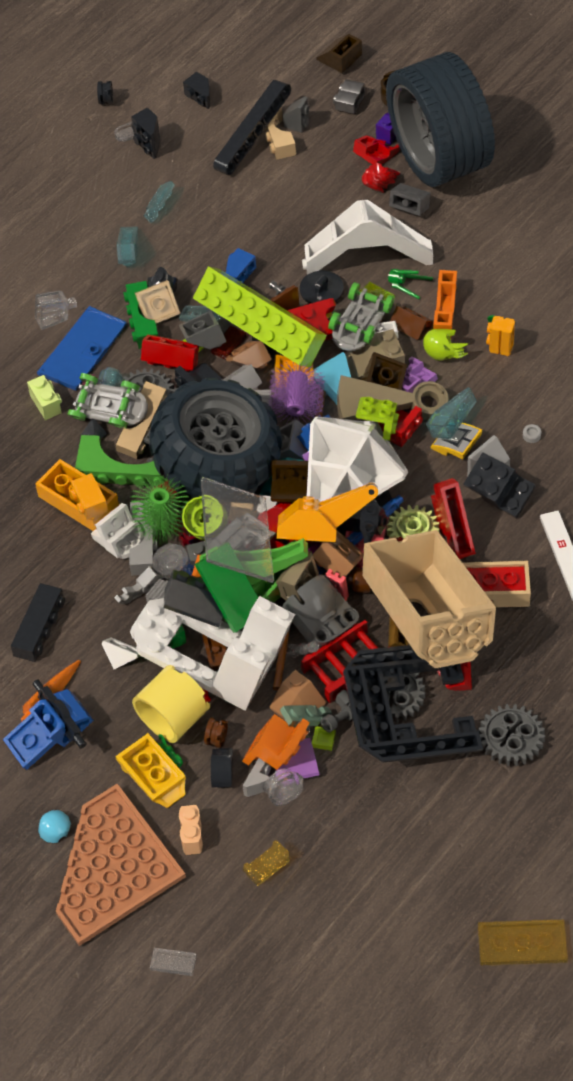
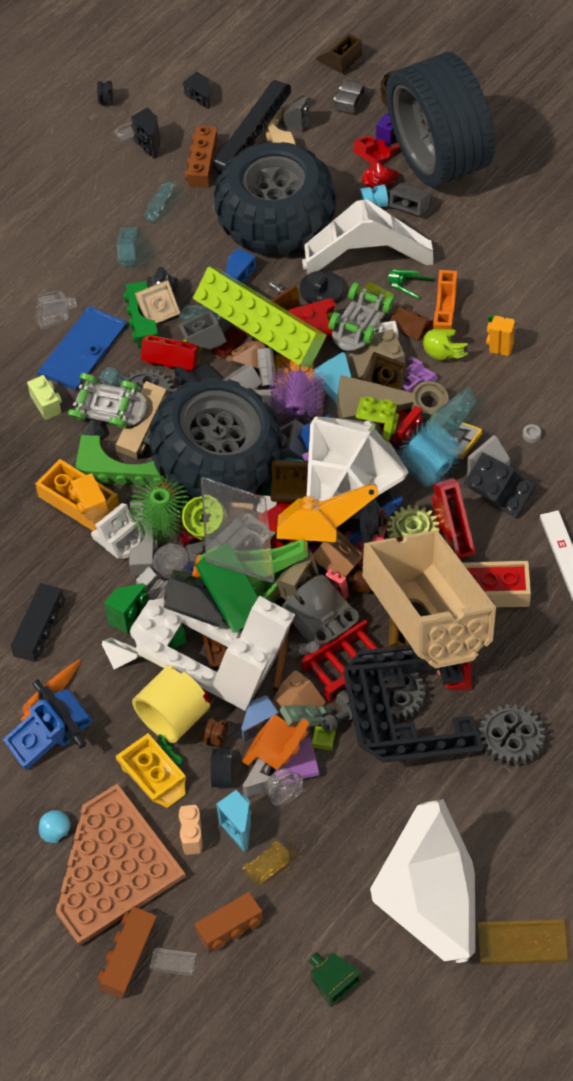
(125, 606): none -> green slope
(126, 952): none -> dark orange brick
(202, 156): none -> dark orange brick
(229, 922): none -> dark orange brick
(236, 818): none -> medium azure slope
(257, 715): none -> medium blue slope
(266, 365): none -> light grey axle
(274, 198): none -> black wheel
(333, 977): none -> dark green torso
(377, 195): none -> medium azure wheel
(430, 454): none -> medium azure piece
(431, 883): none -> white panel

